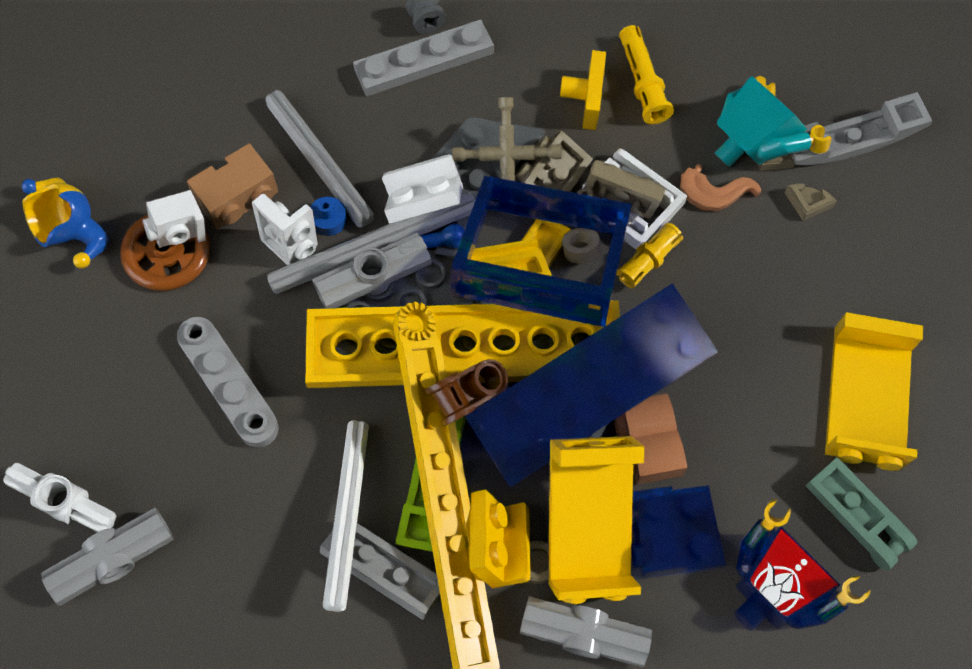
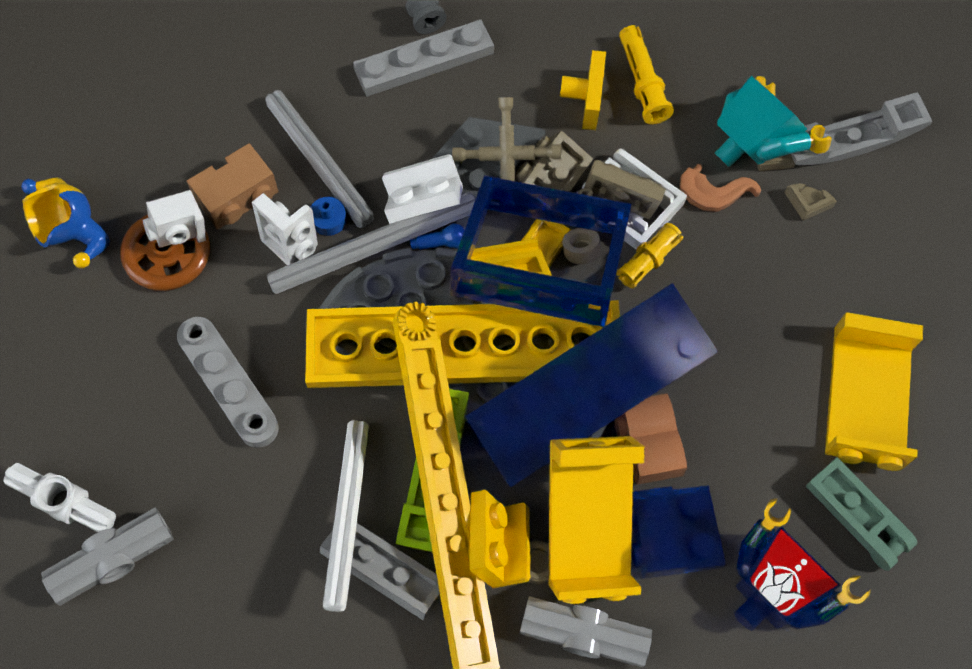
(350, 281): light grey piece -> none
(463, 392): reddish brown piece -> none

